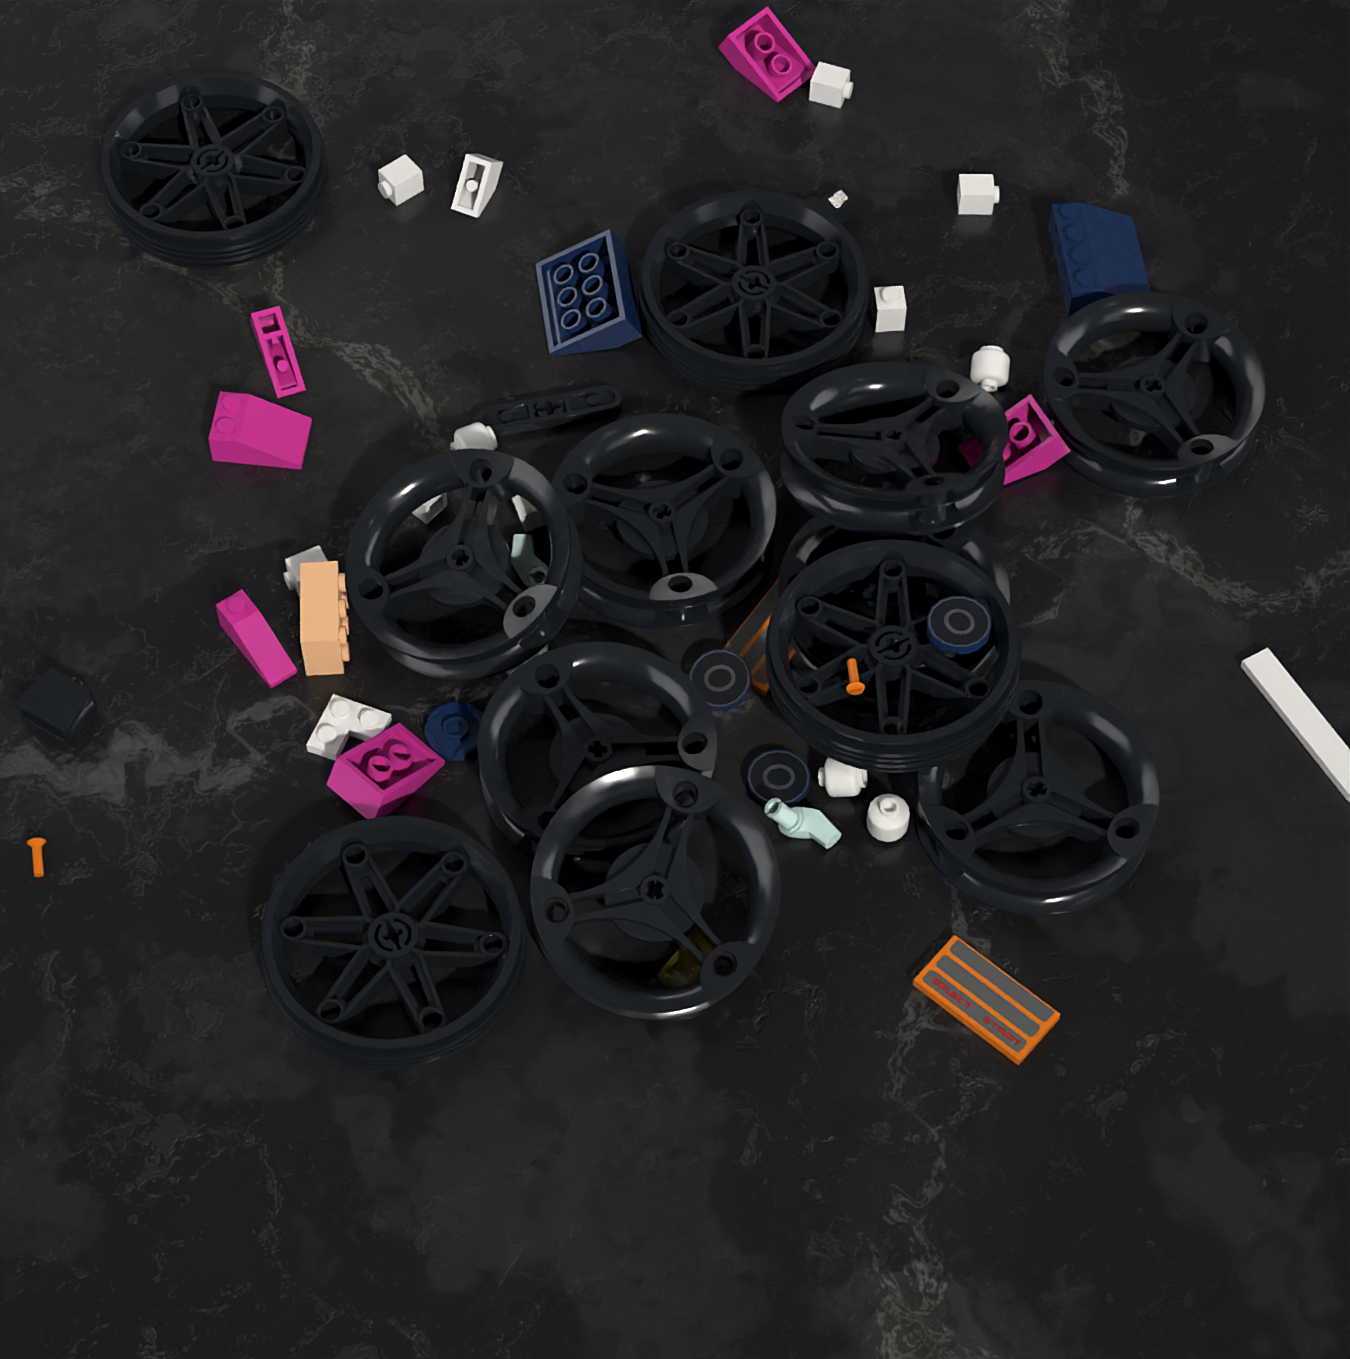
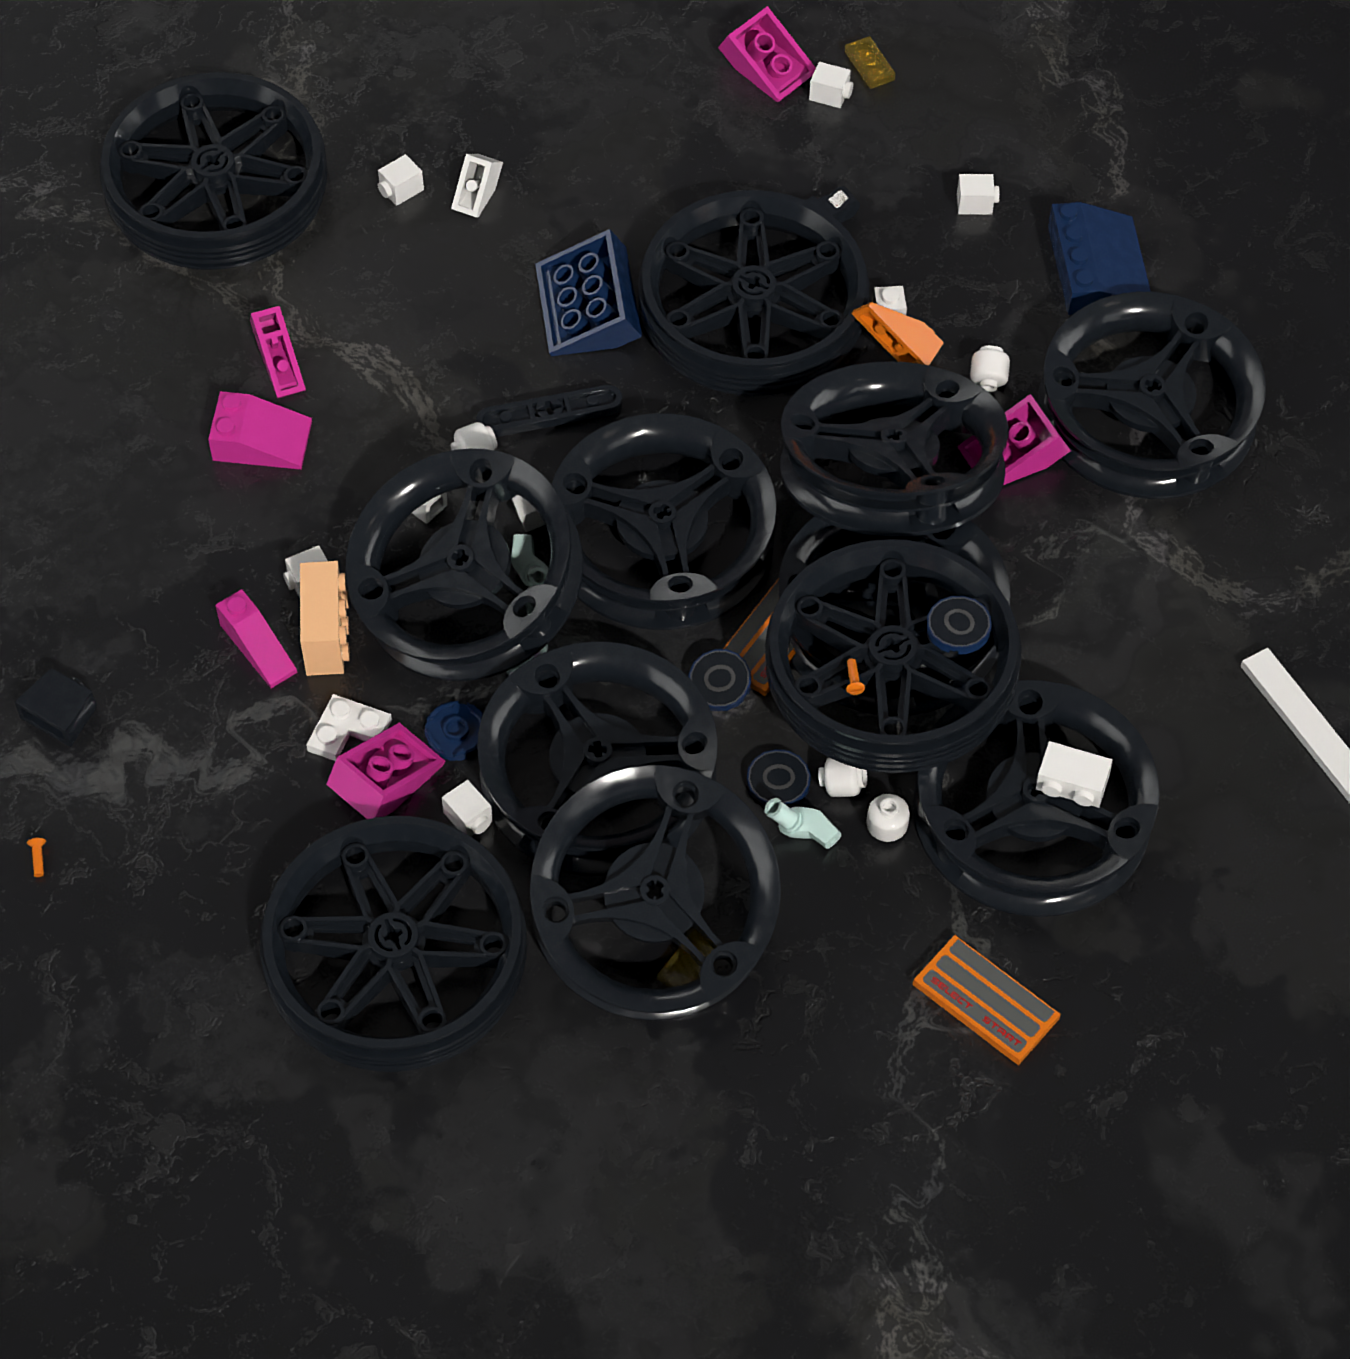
(467, 809): none -> white brick
(870, 62): none -> clear yellow plate
(899, 334): none -> orange slope
(1073, 774): none -> white brick

